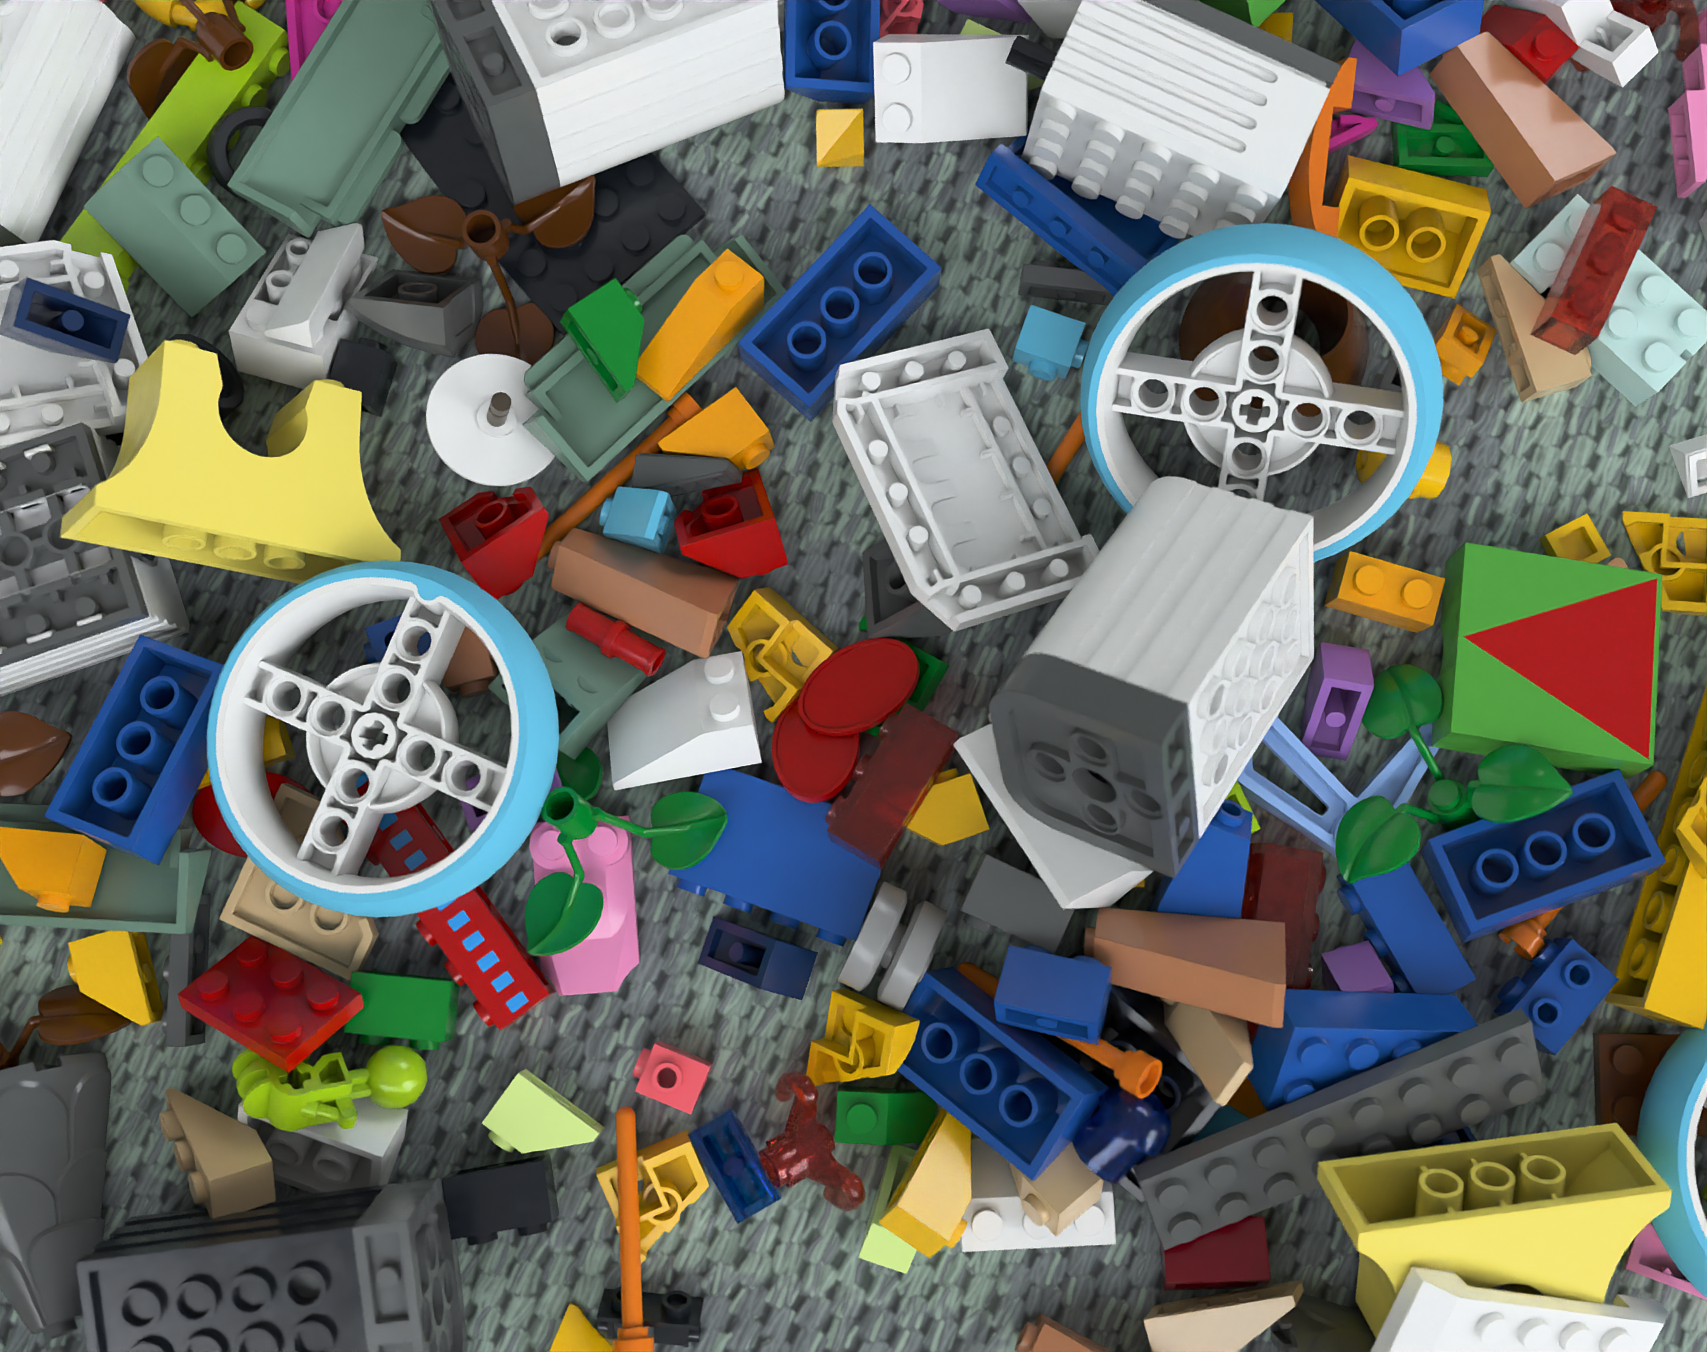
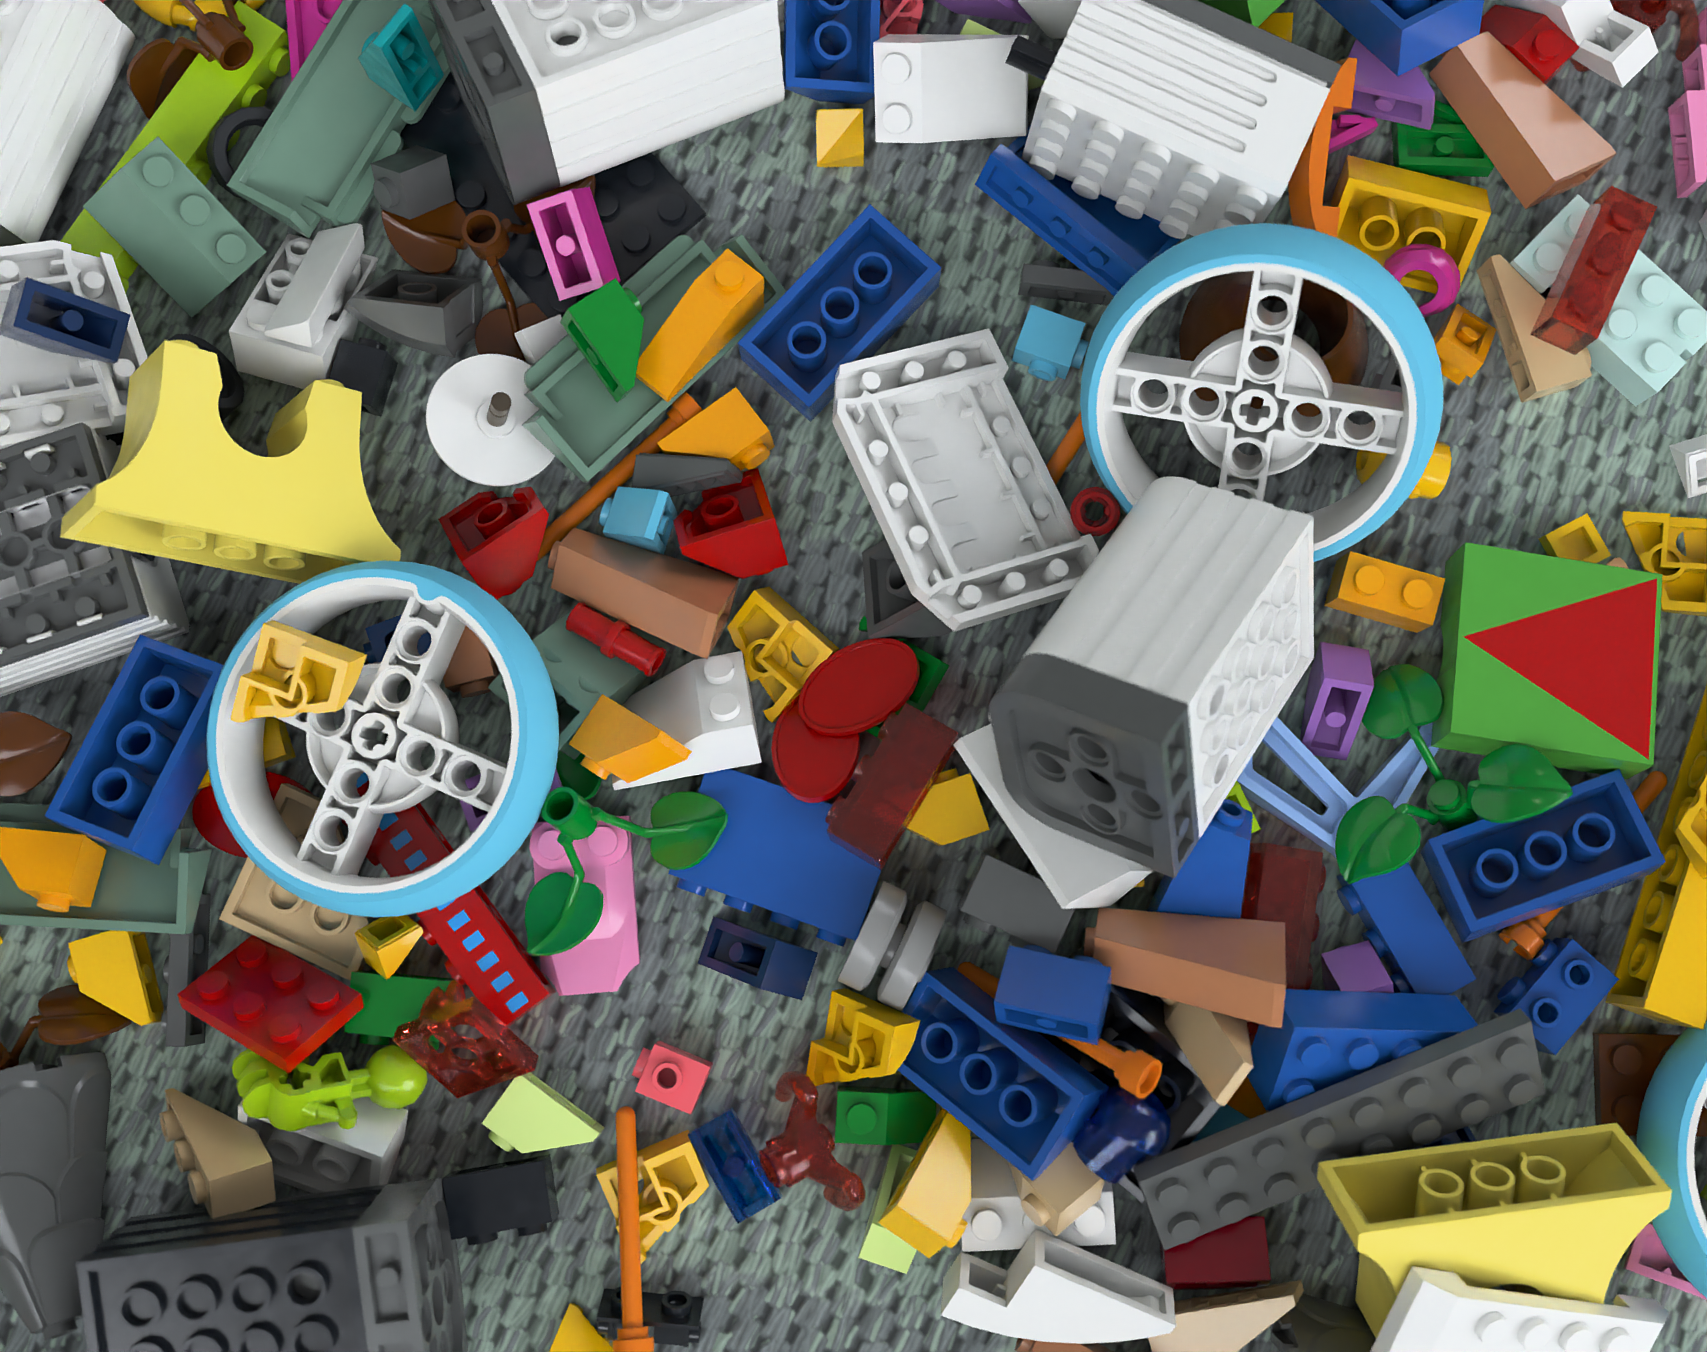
(296, 675): none -> yellow slope
(388, 942): none -> yellow slope
(402, 59): none -> teal slope
(412, 182): none -> dark grey brick
(499, 1051): none -> clear red piece
(540, 338): none -> white tile
(573, 242): none -> dark pink brick
(624, 743): none -> light orange slope
(1057, 1296): none -> white slope
(1110, 514): none -> red cone
(1435, 262): none -> dark pink piece

